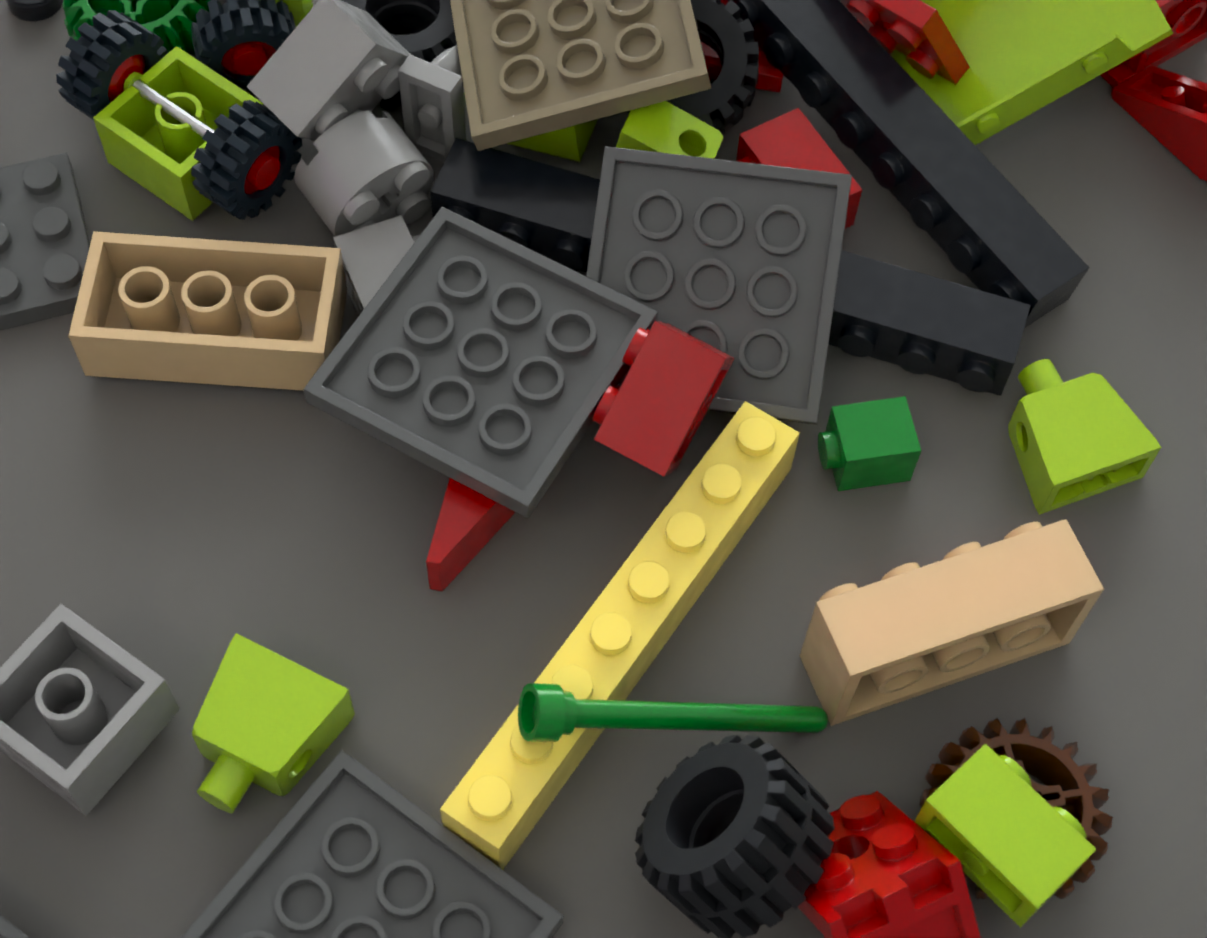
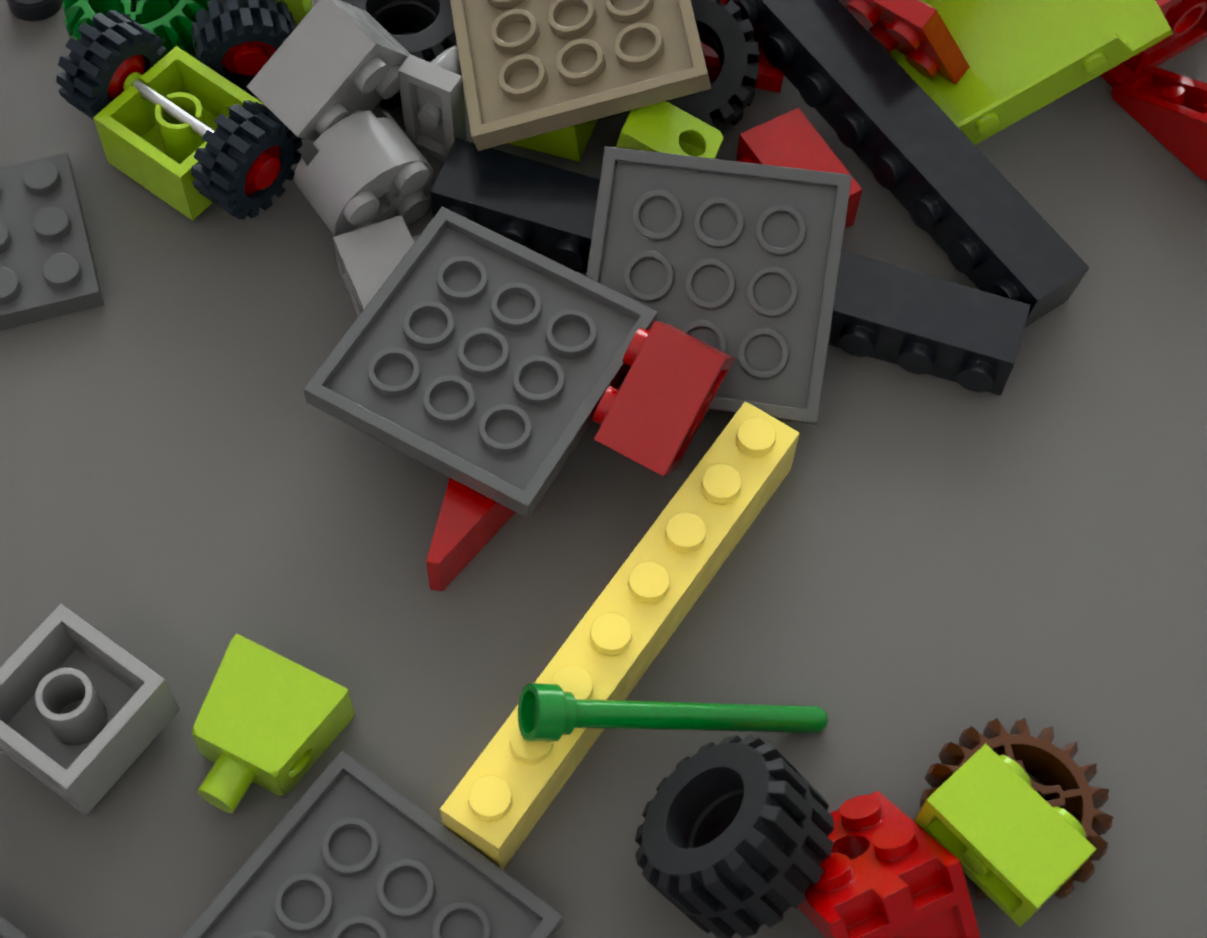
(207, 310): tan brick -> none
(870, 444): green brick -> none
(948, 619): tan brick -> none
(1076, 437): lime torso -> none

